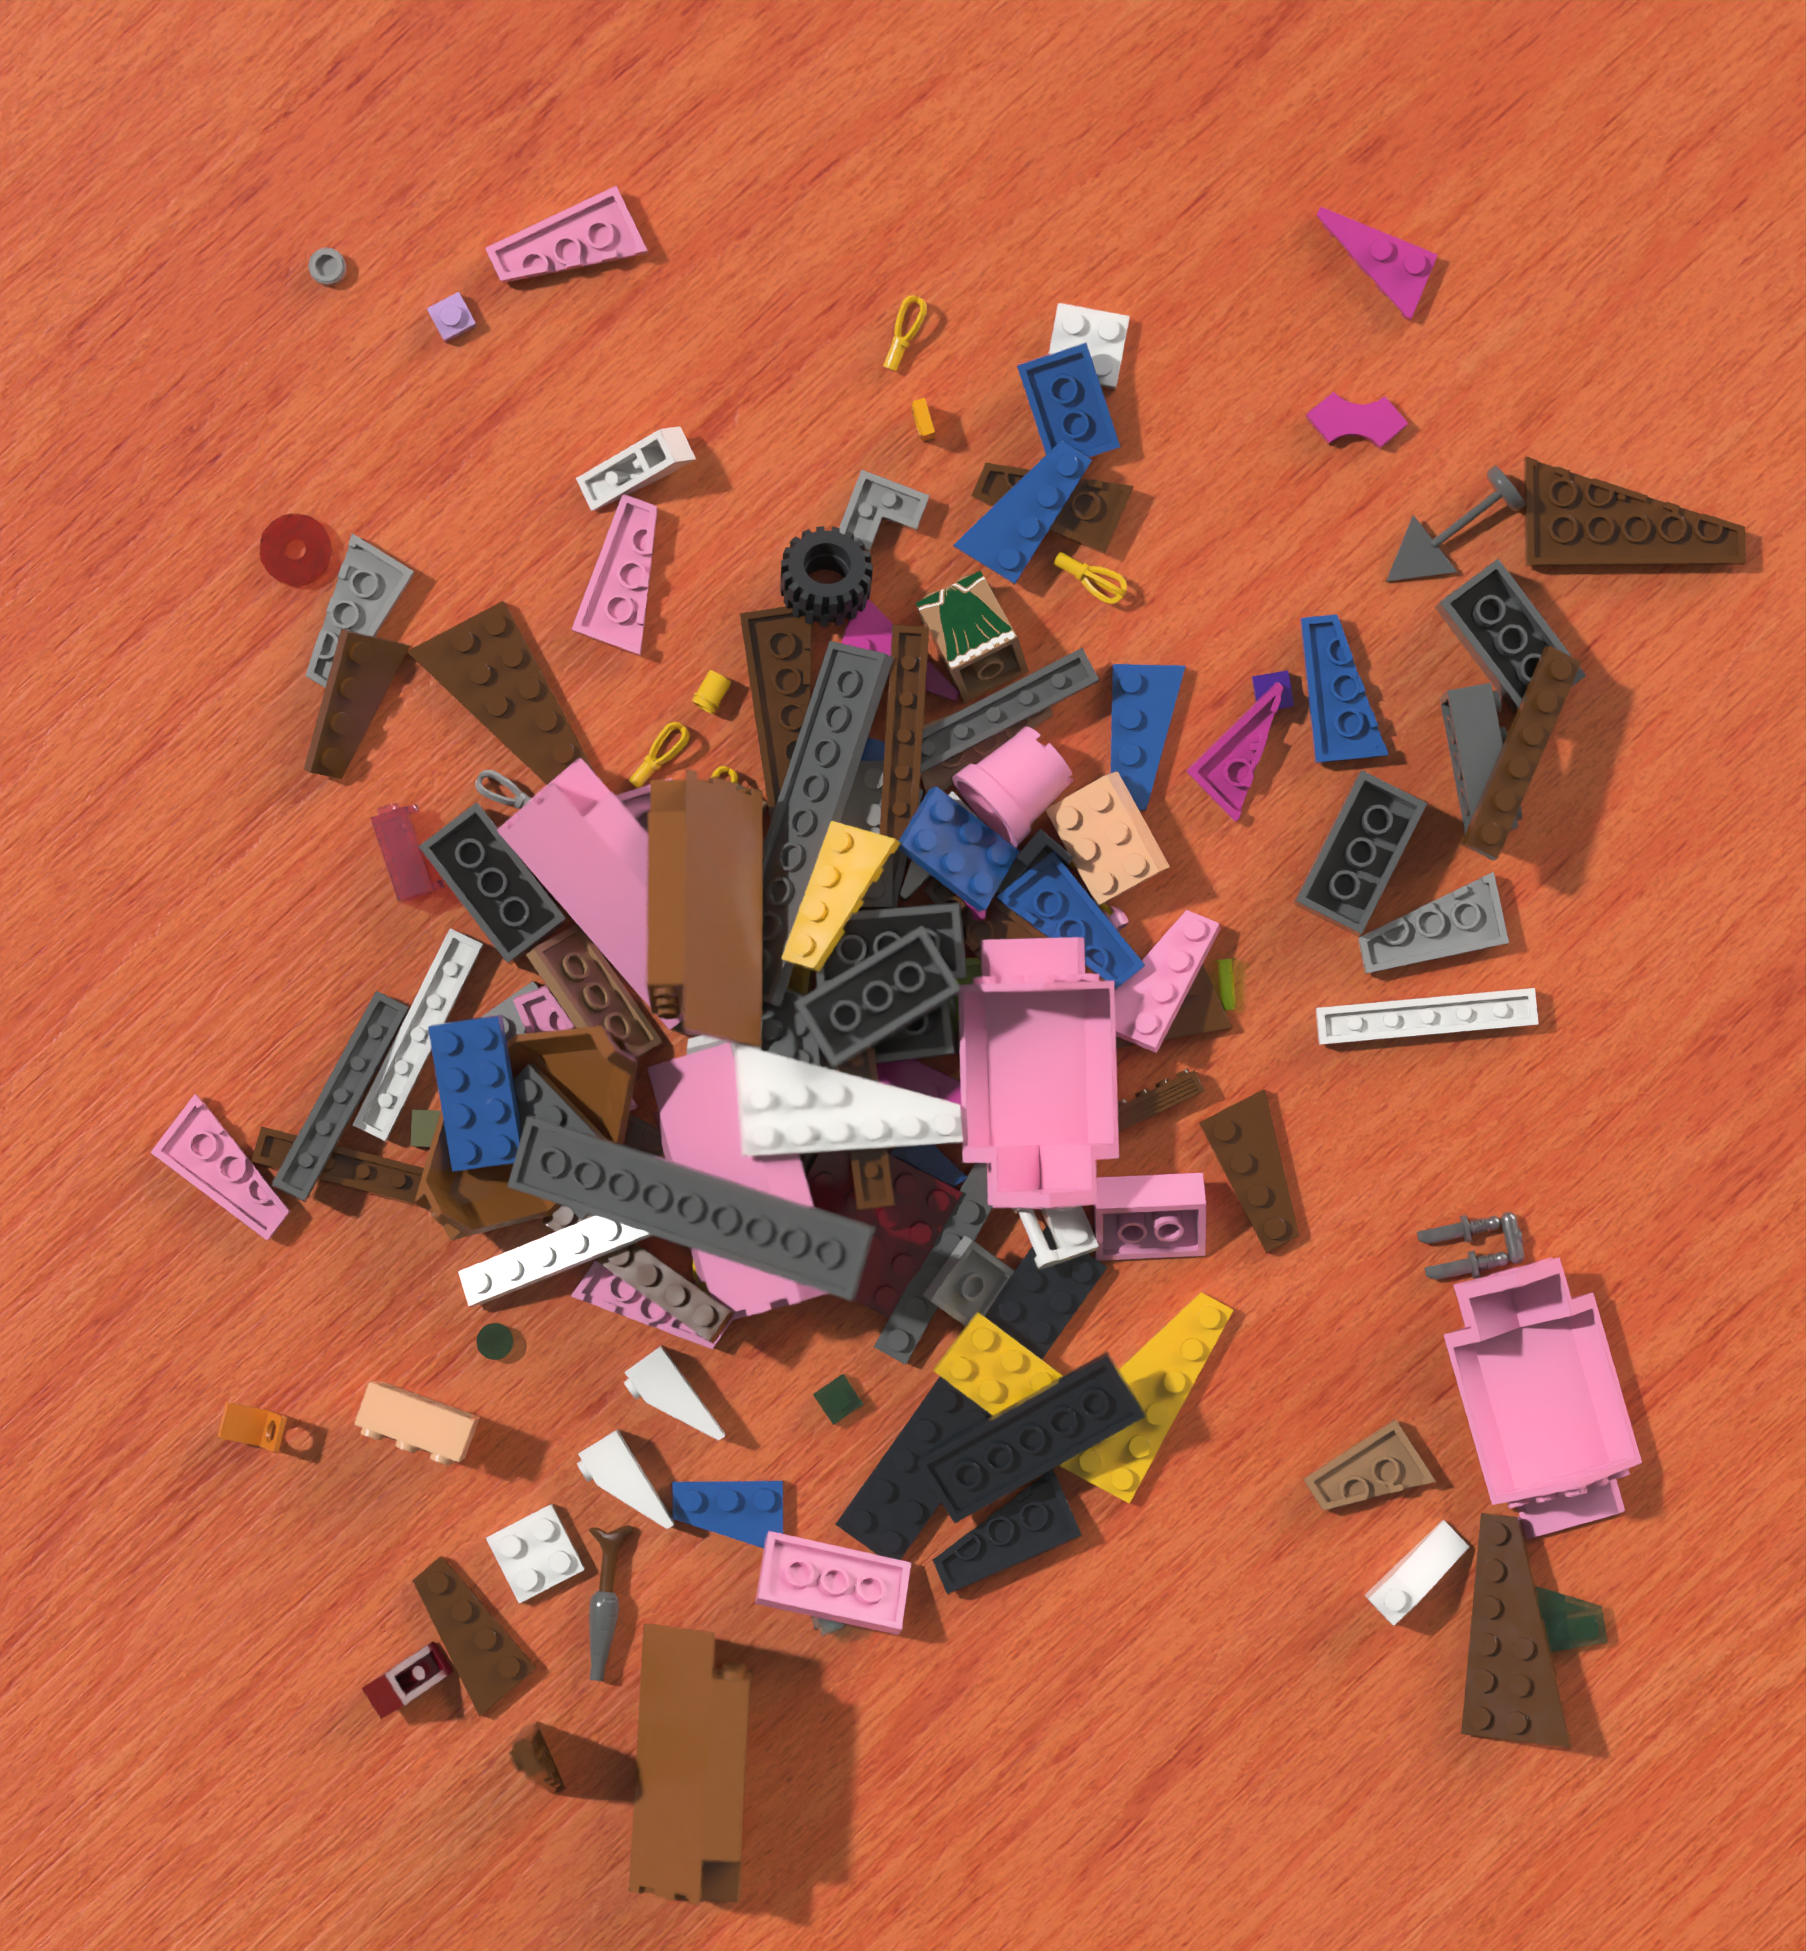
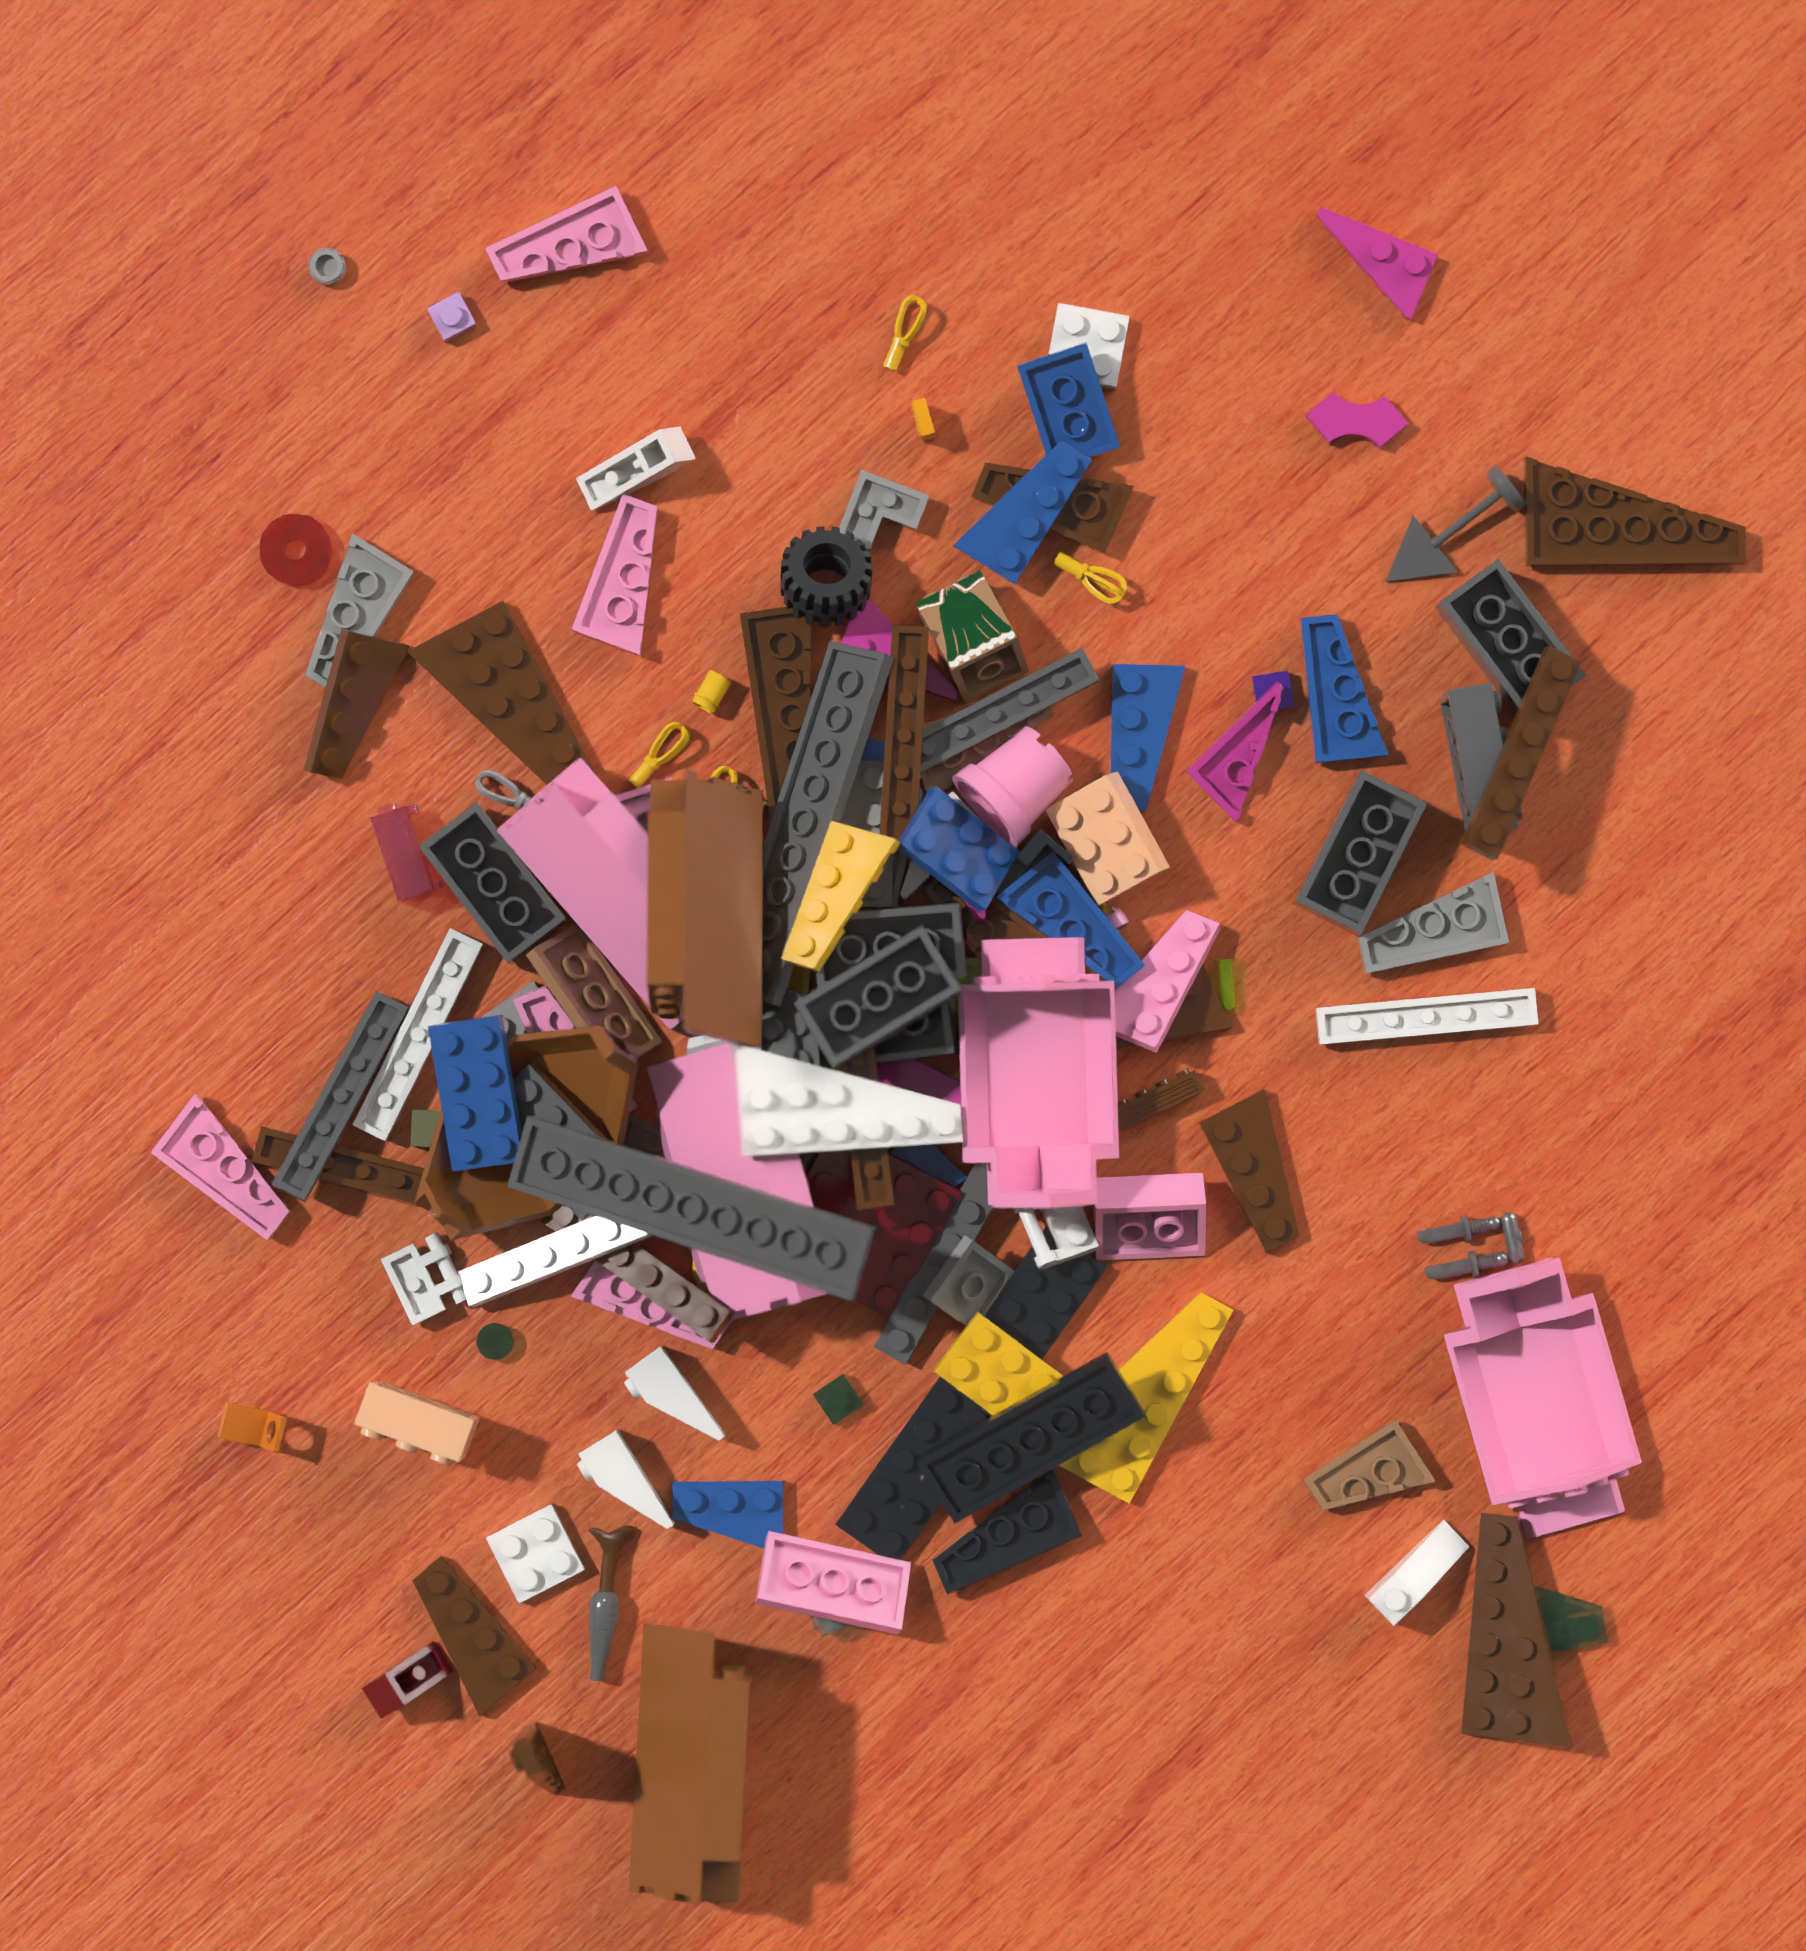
(414, 1283): none -> white plate

